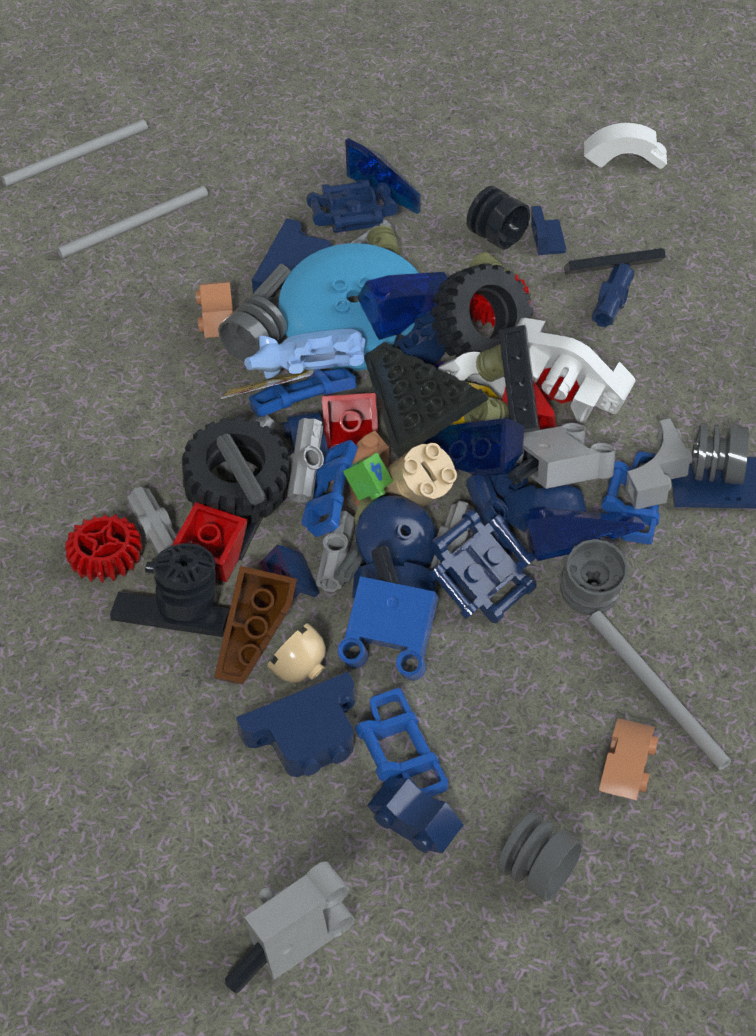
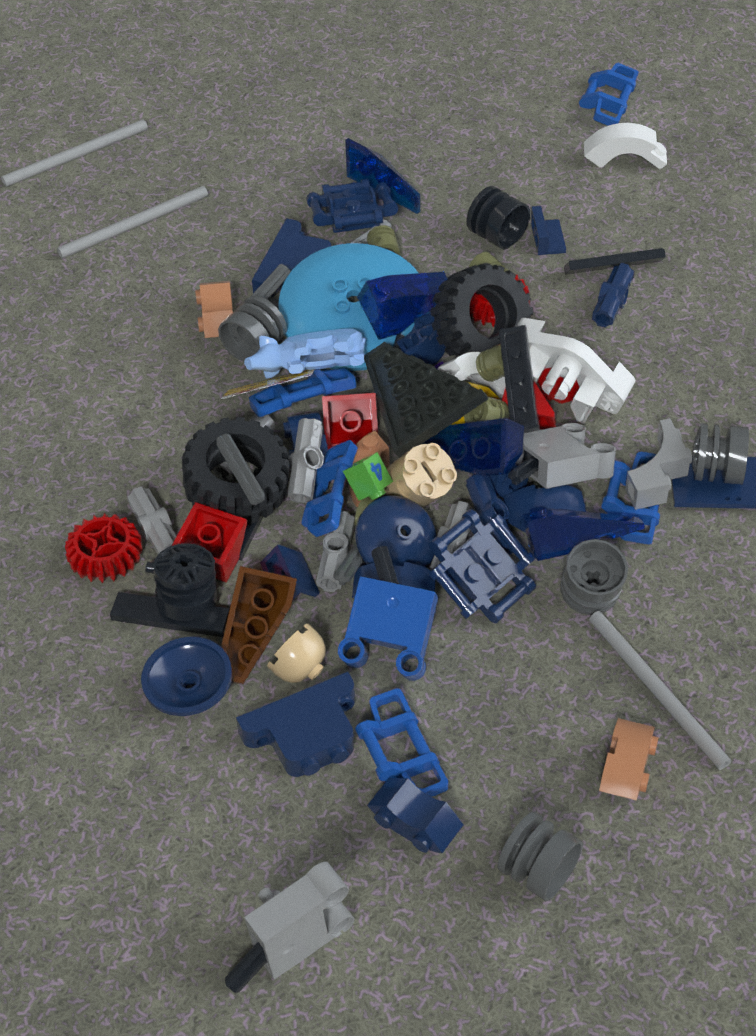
(183, 664): none -> dark blue dish
(602, 100): none -> blue bar

